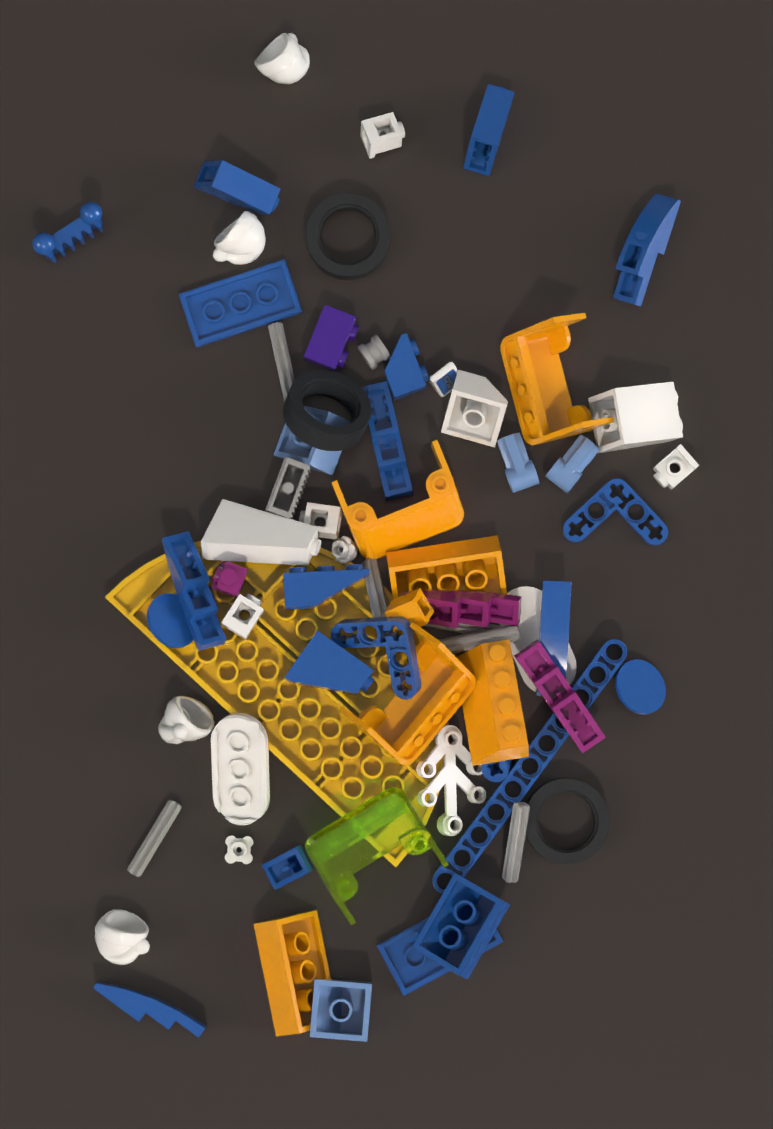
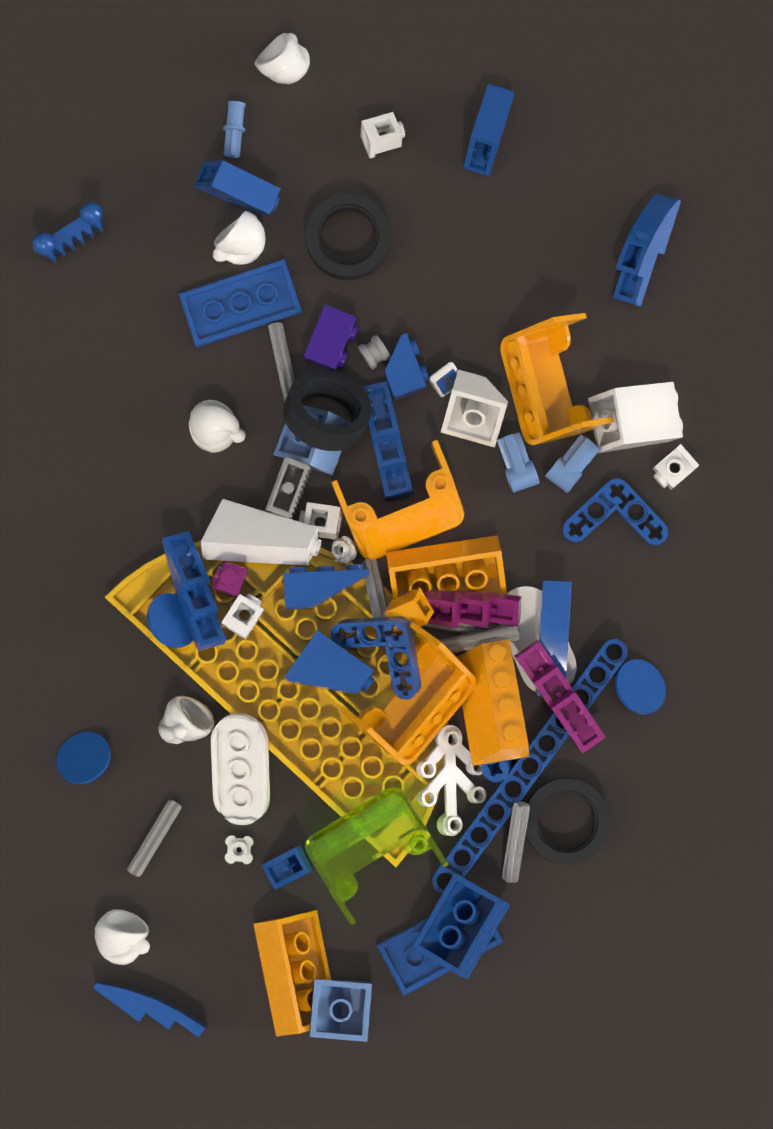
(83, 758): none -> blue piece
(214, 426): none -> white piece
(234, 129): none -> medium blue axle

